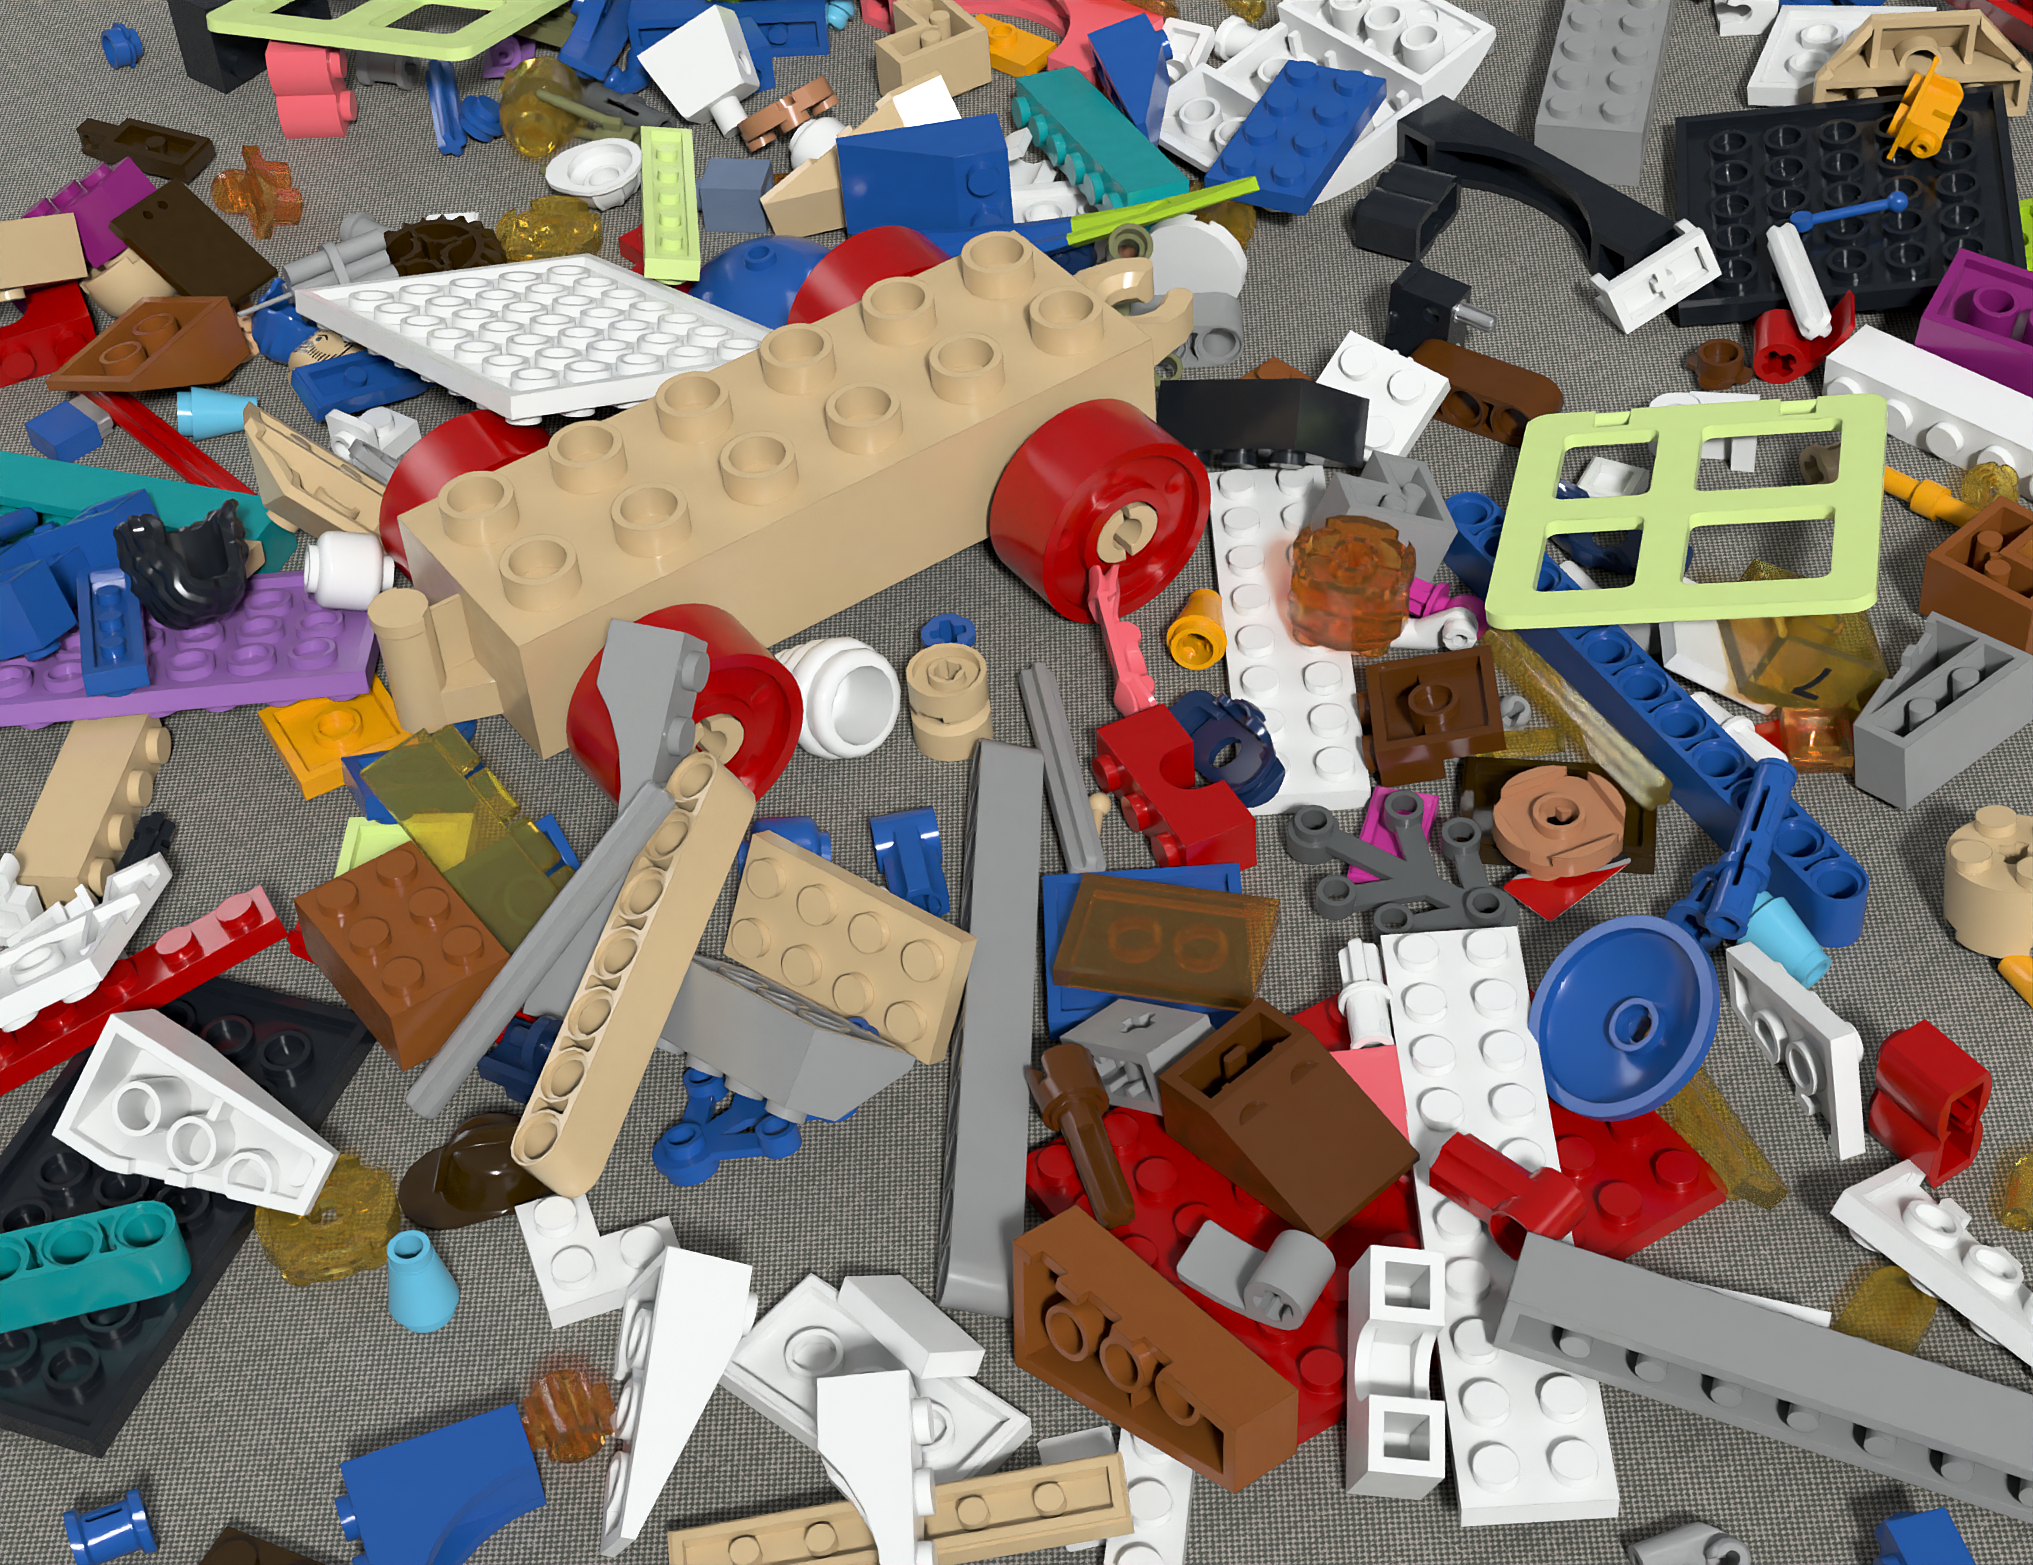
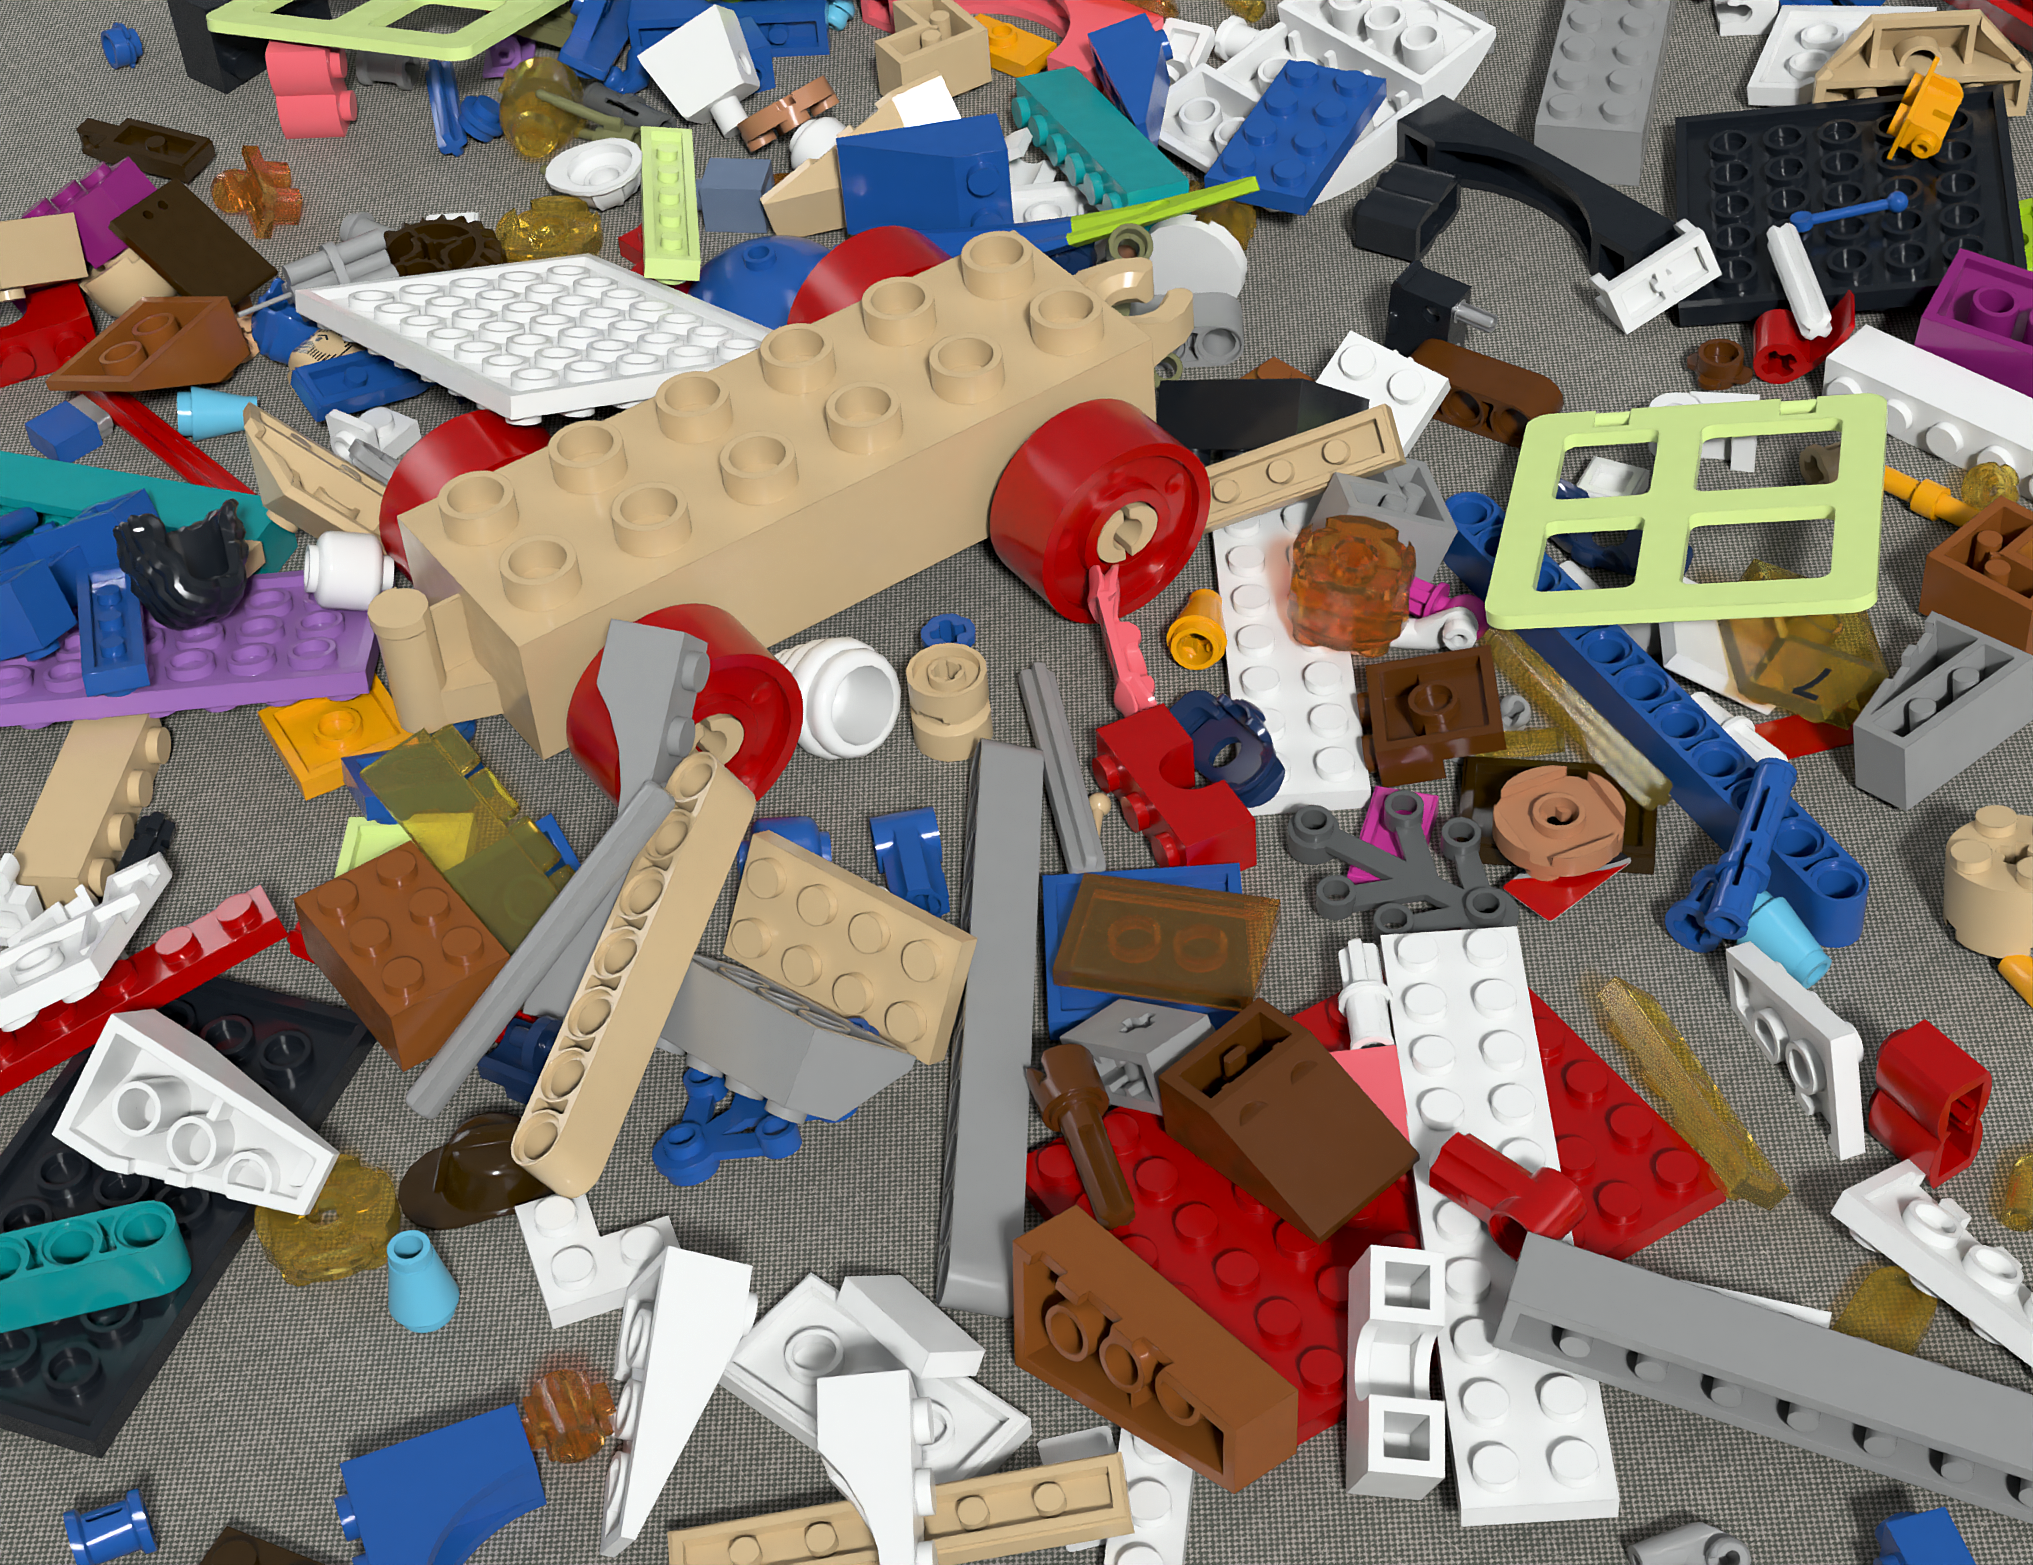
(1263, 1286): light grey panel -> none
(1302, 466): none -> tan tile
(1604, 1000): blue dish -> none
(1817, 739): clear orange plate -> none

